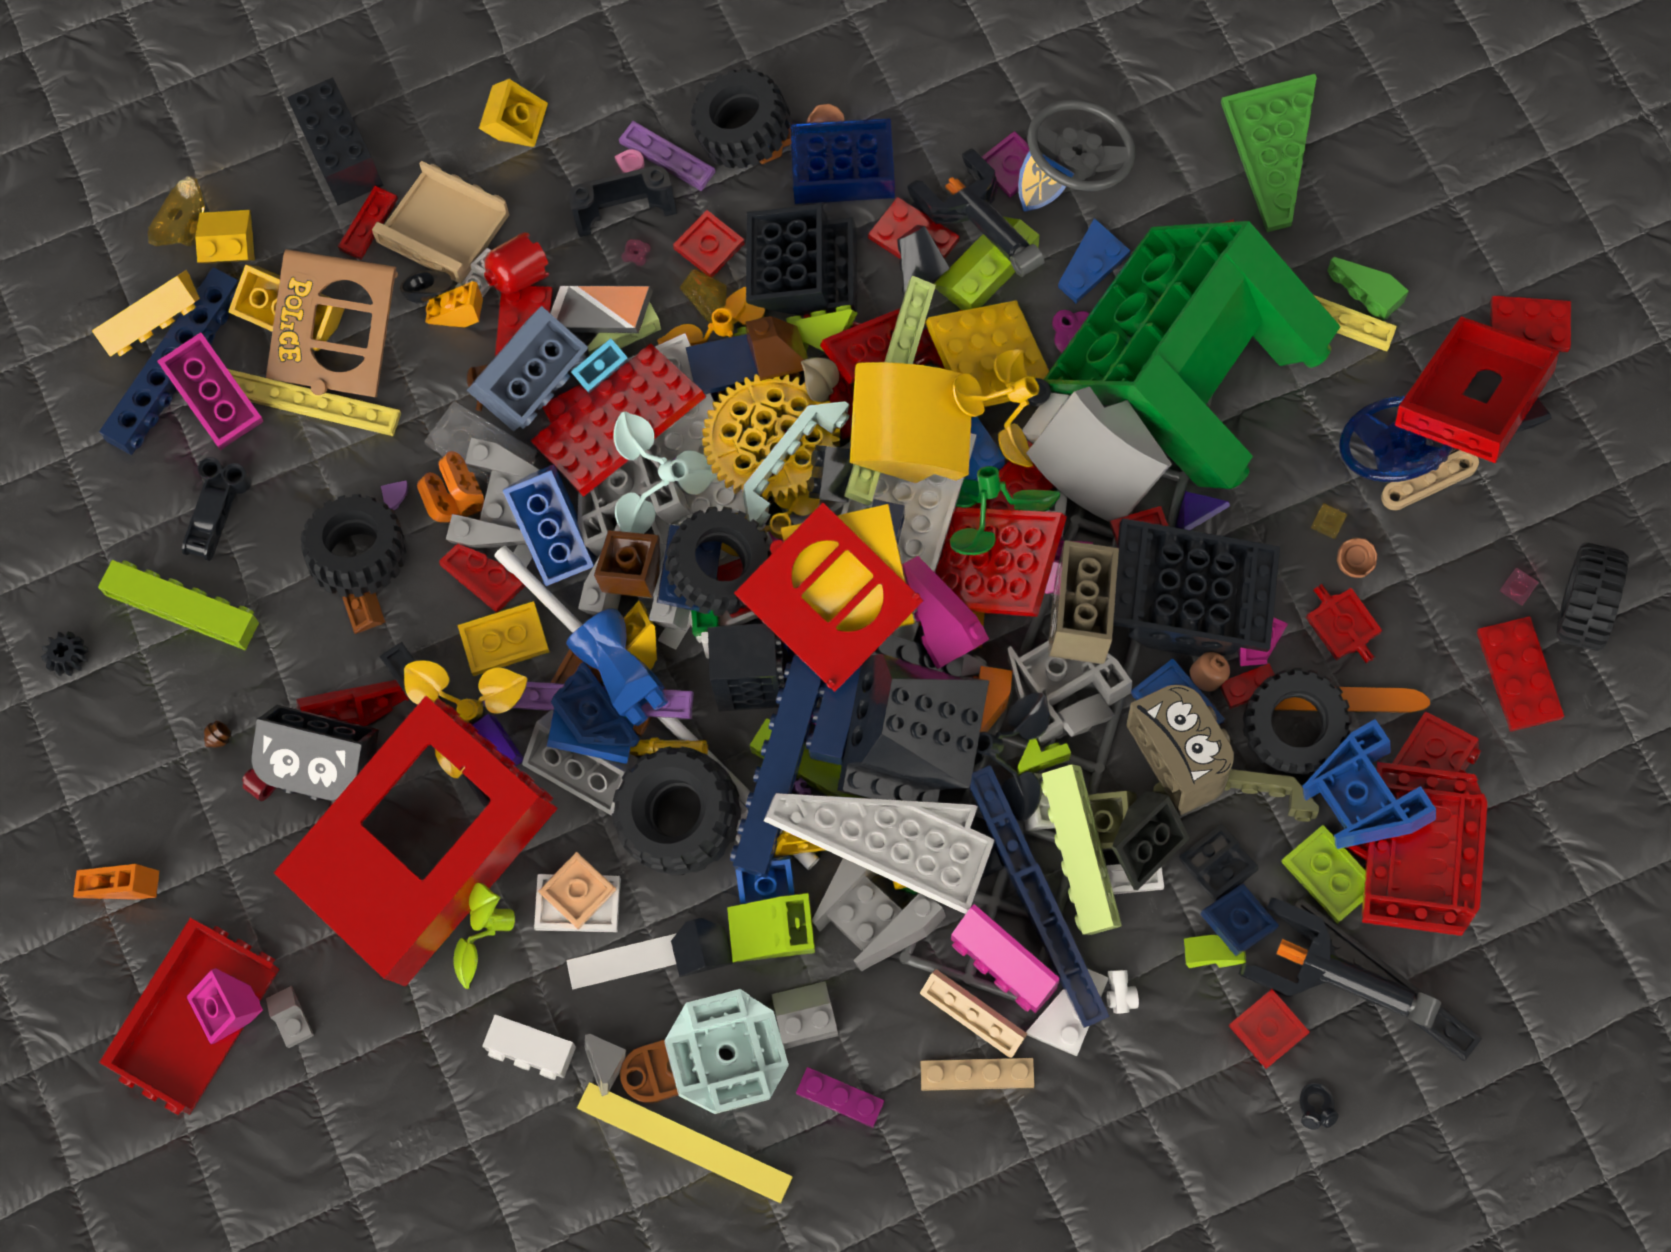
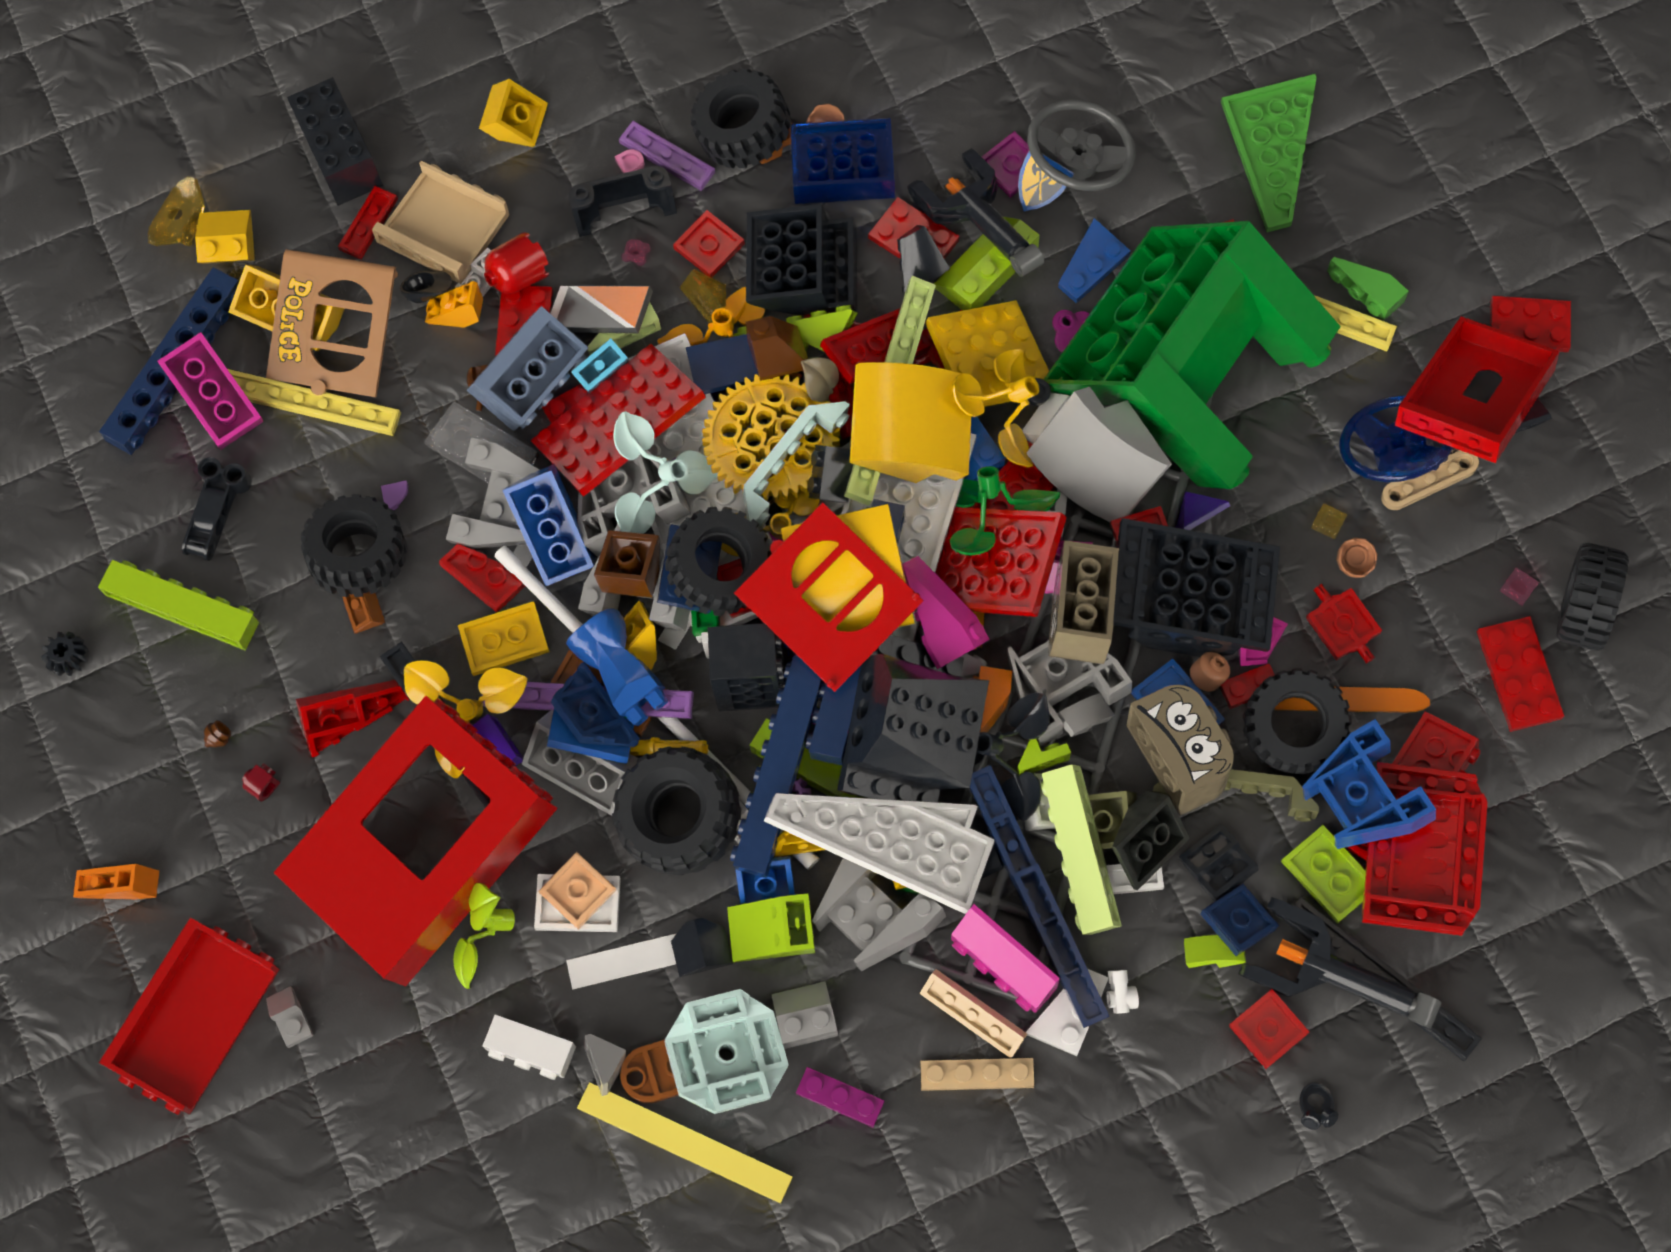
(146, 314): yellow slope -> none
(223, 1004): dark pink slope -> none
(310, 752): brick -> none
(464, 495): orange piece -> none

